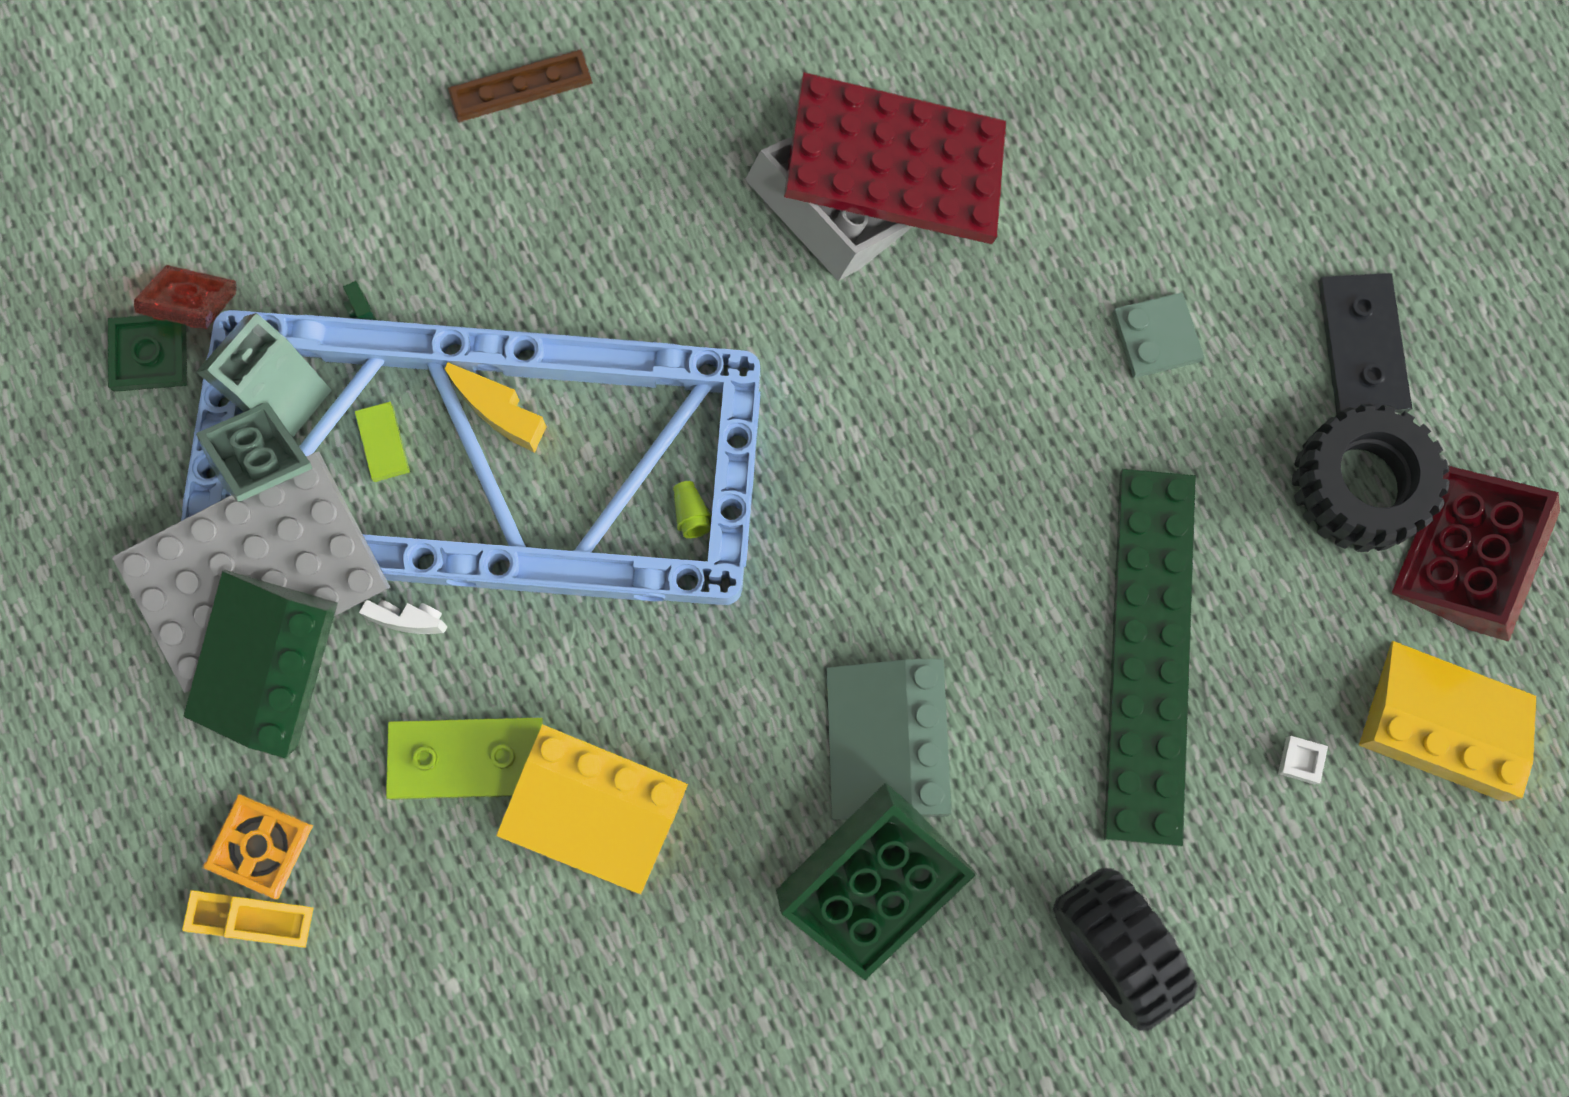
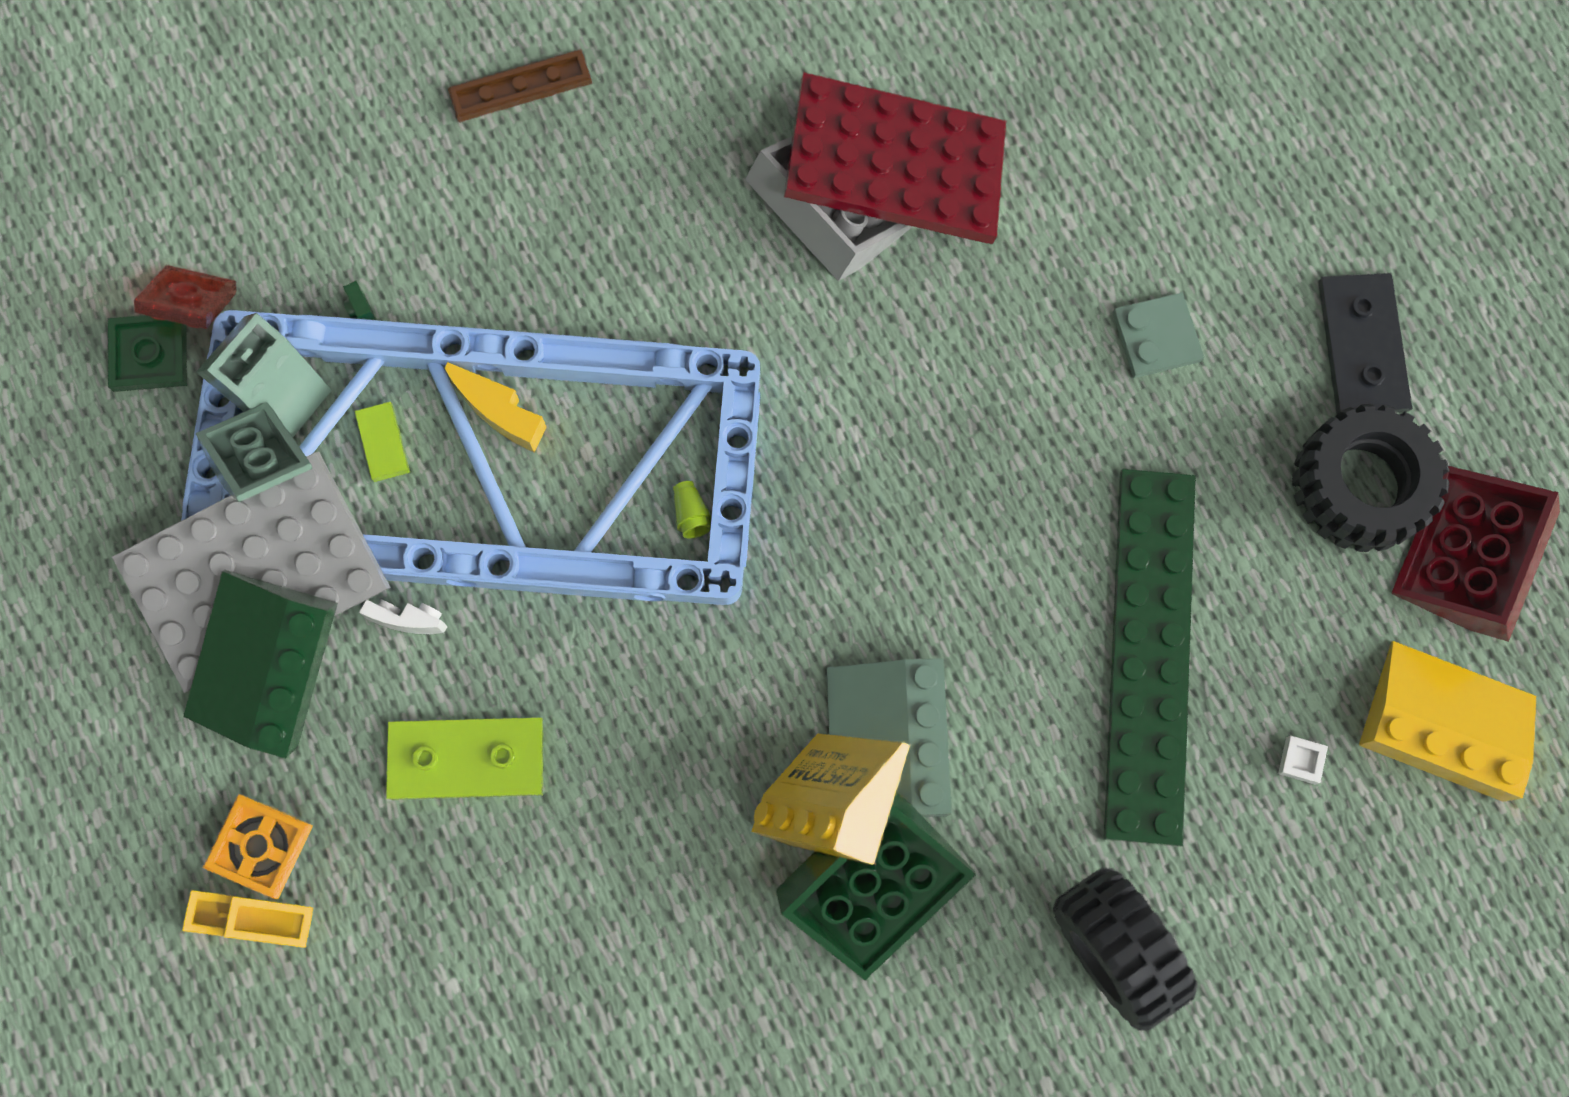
(591, 809): yellow slope -> none
(834, 797): none -> yellow slope

